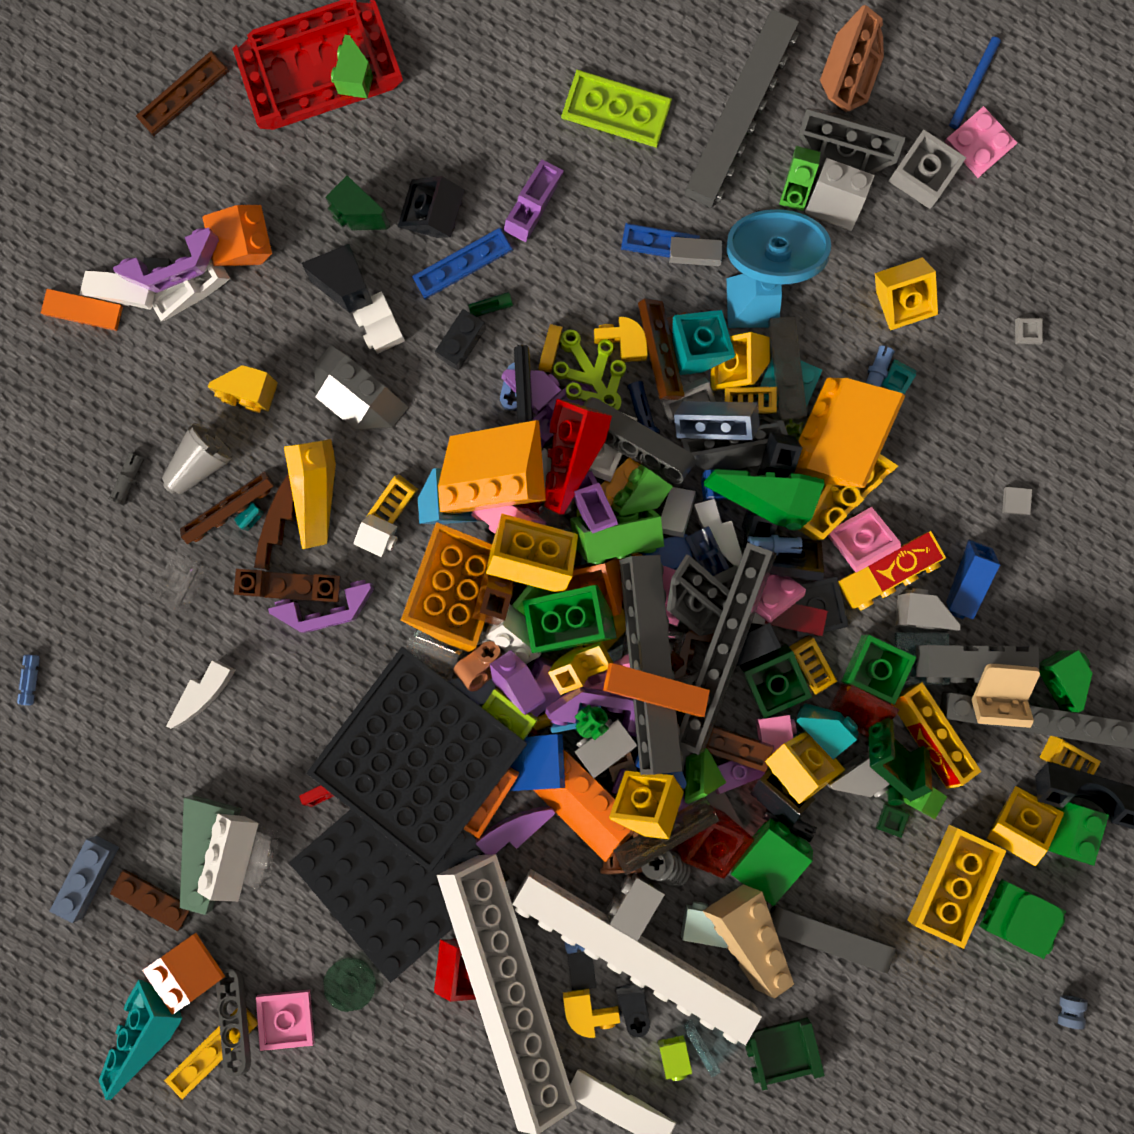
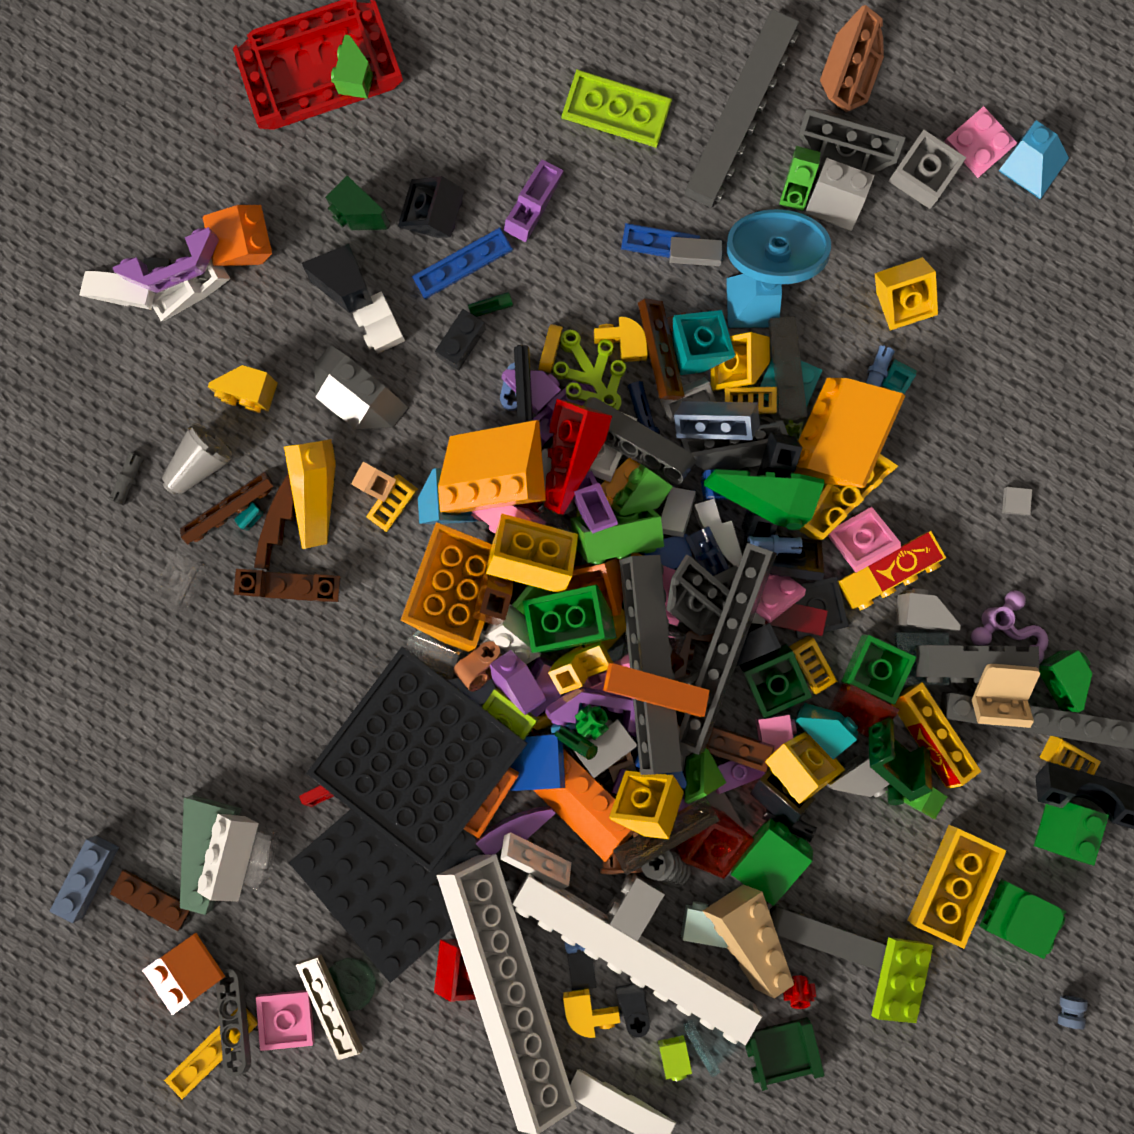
(28, 679): medium blue axle -> none
(81, 309): orange tile -> none
(142, 1036): teal wedge -> none
(182, 93): reddish brown tile -> none
(201, 693): white slope -> none
(329, 1007): none -> tile
(356, 599): medium lavender slope -> none
(373, 481): none -> light nougat brick
(376, 535): white brick -> none
(536, 860): none -> white plate
(577, 742): none -> dark green piece
(800, 993): none -> red gear
(892, 820): dark green tile -> none
(902, 980): none -> lime plate
(972, 580): blue slope -> none
(974, 83): blue bar -> none
(1013, 601): none -> lavender piece
(1025, 826): yellow slope -> none
(1028, 330): light grey tile -> none
(1036, 159): none -> dark azure slope

